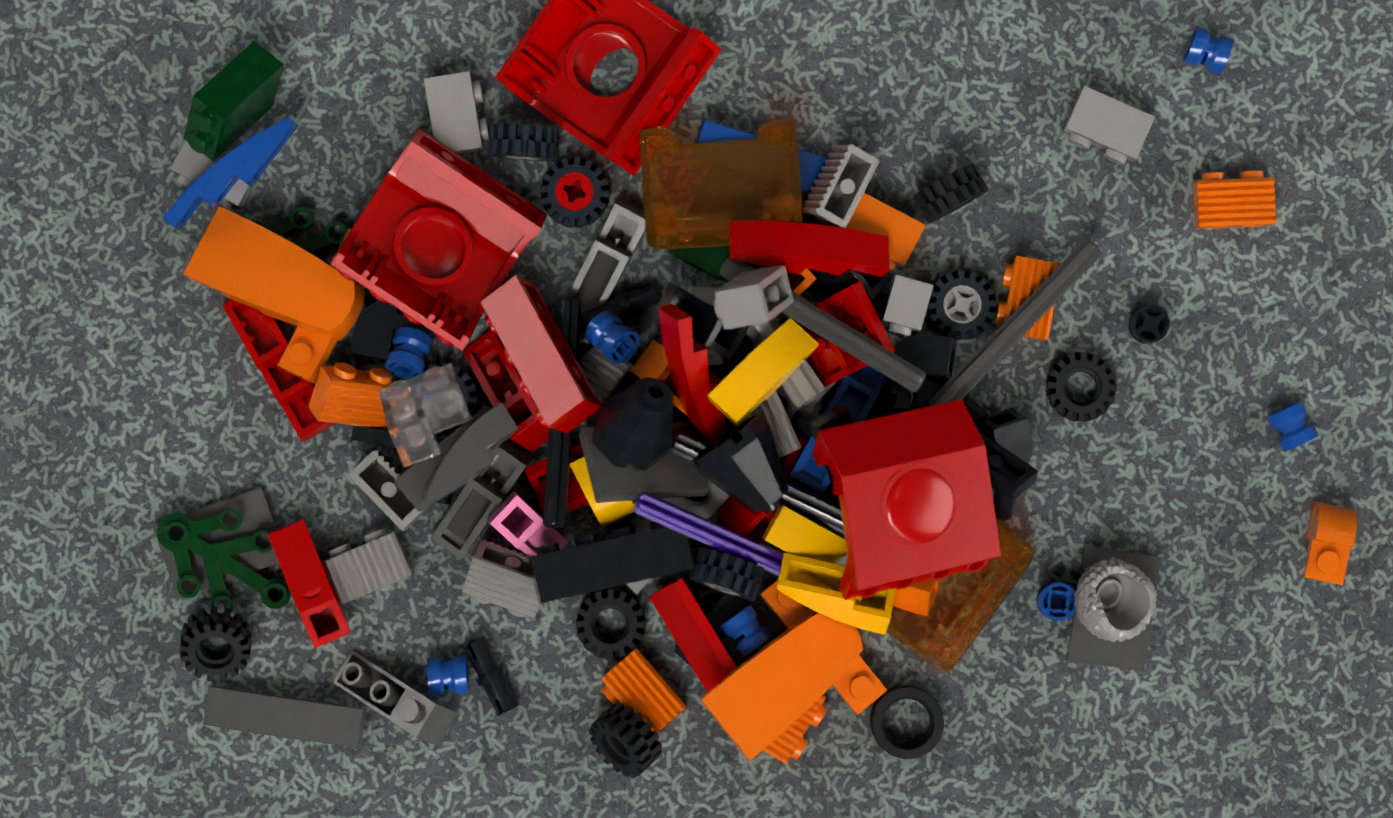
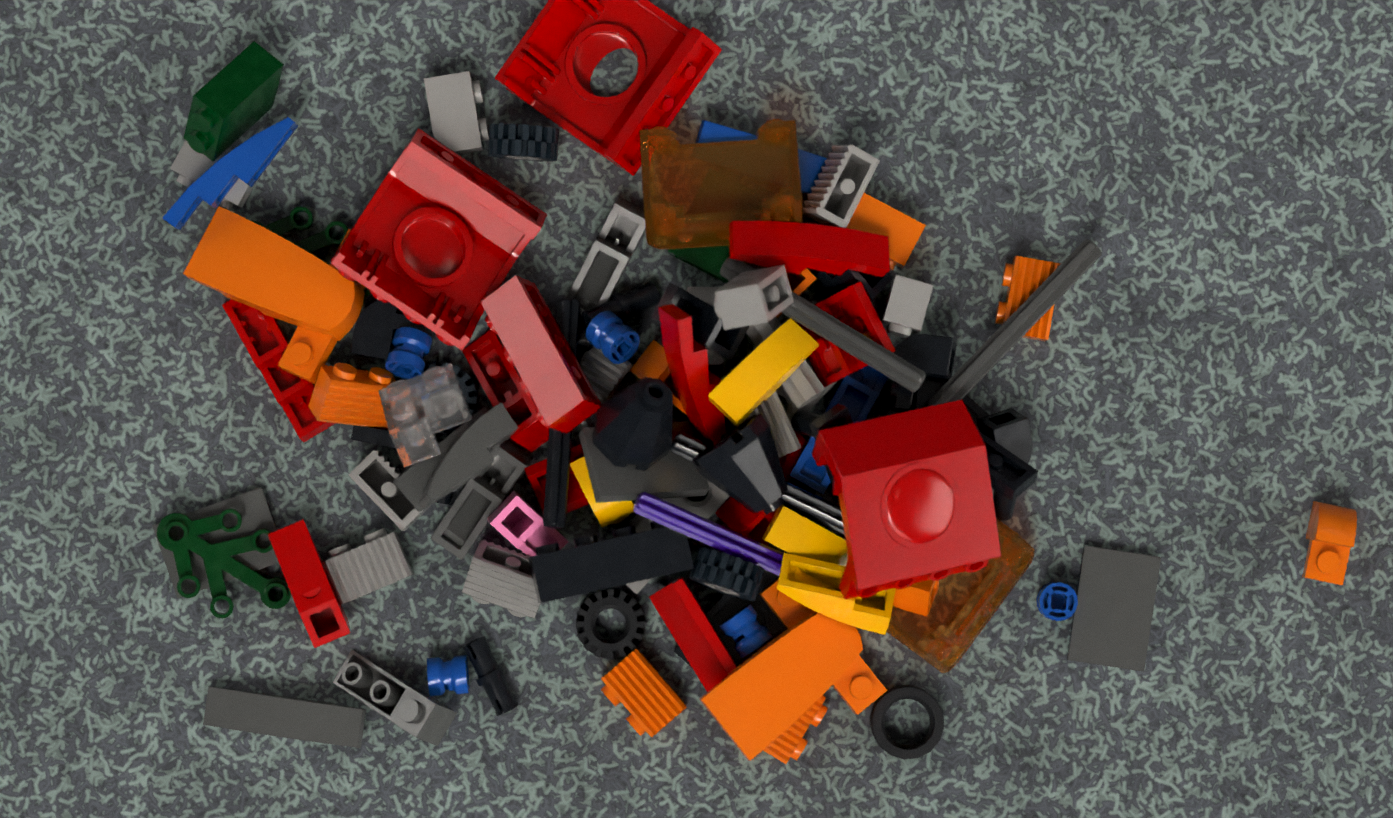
(211, 661): black tyre -> none
(581, 208): black wheel -> none
(625, 740): black tyre -> none
(950, 193): black tyre -> none
(972, 297): black wheel -> none
(1103, 378): black tyre -> none
(1107, 125): light grey brick -> none
(1114, 600): light grey hair -> none
(1154, 320): black wheel -> none
(1208, 50): blue wheel -> none
(1234, 201): orange brick -> none
(1291, 424): blue wheel -> none

